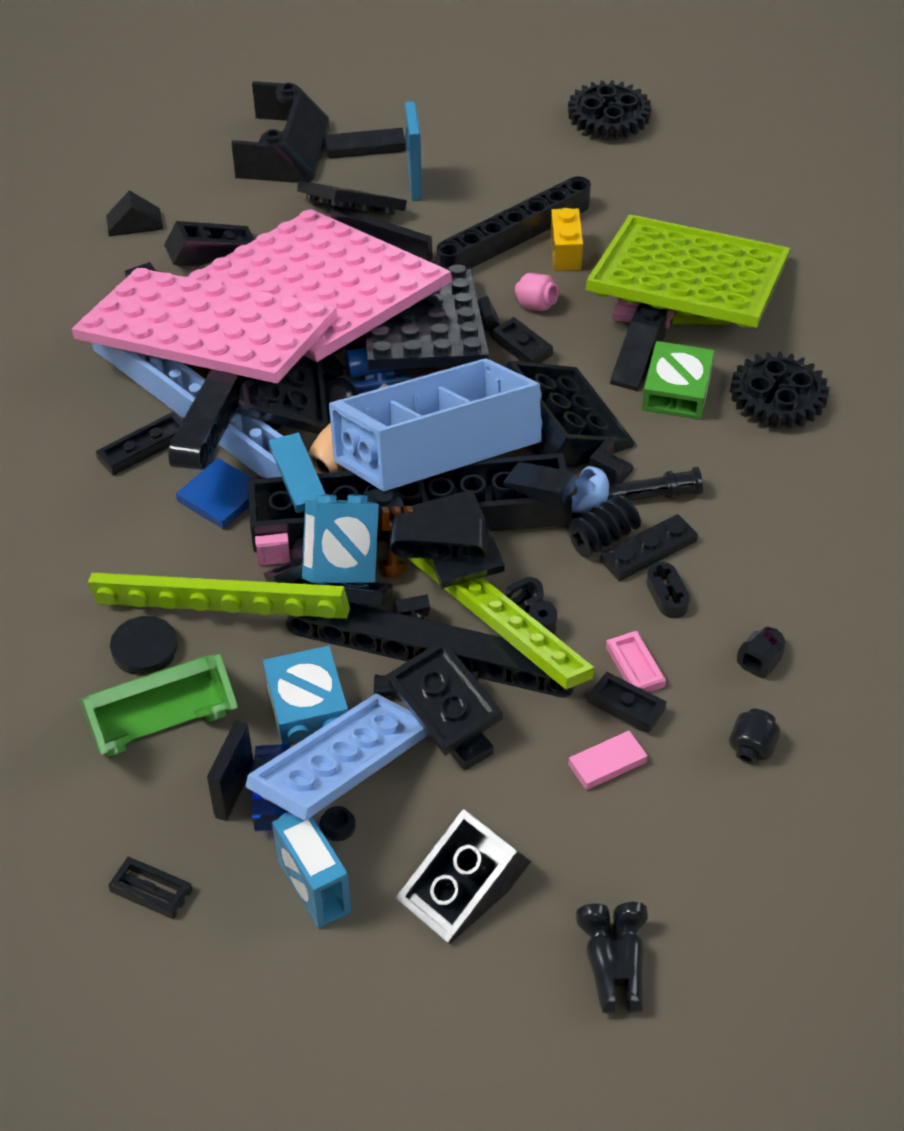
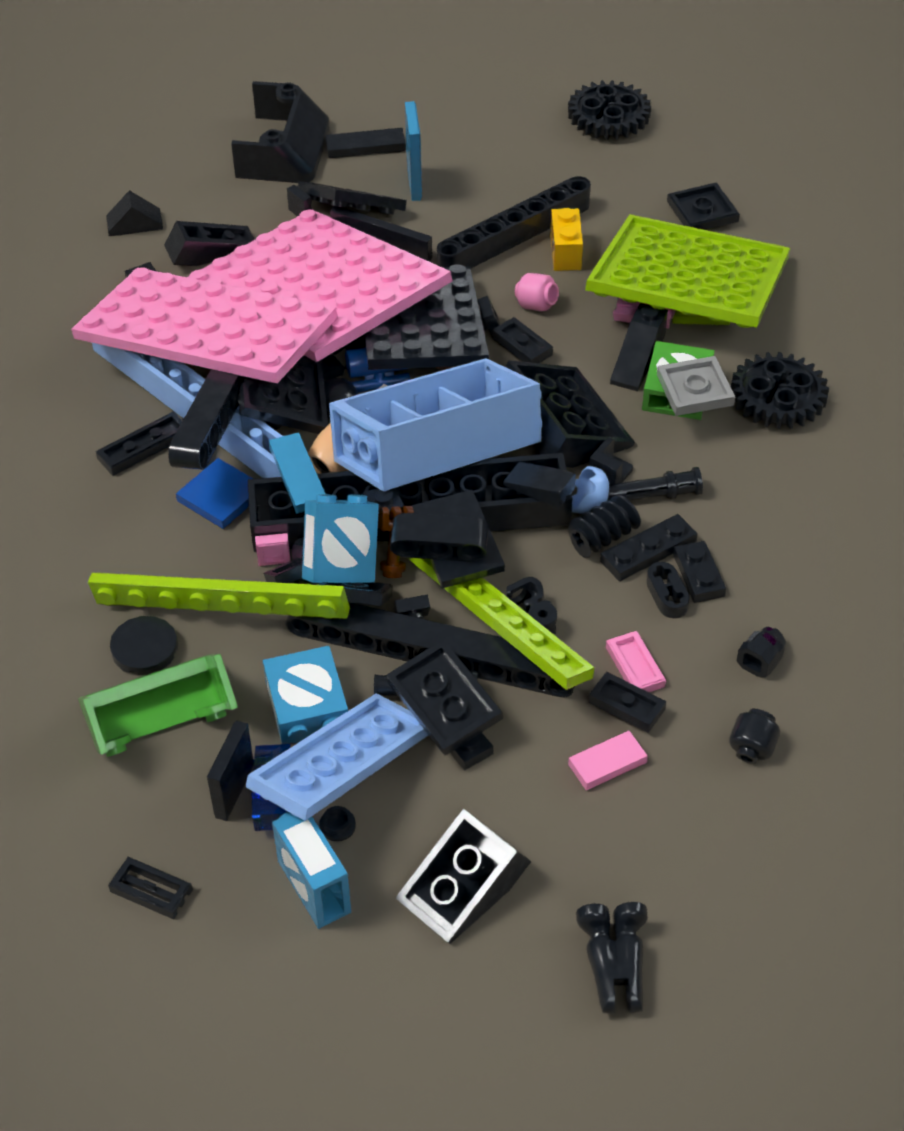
(298, 200): none -> black tile
(695, 385): none -> light grey plate
(699, 571): none -> black plate
(703, 207): none -> black plate

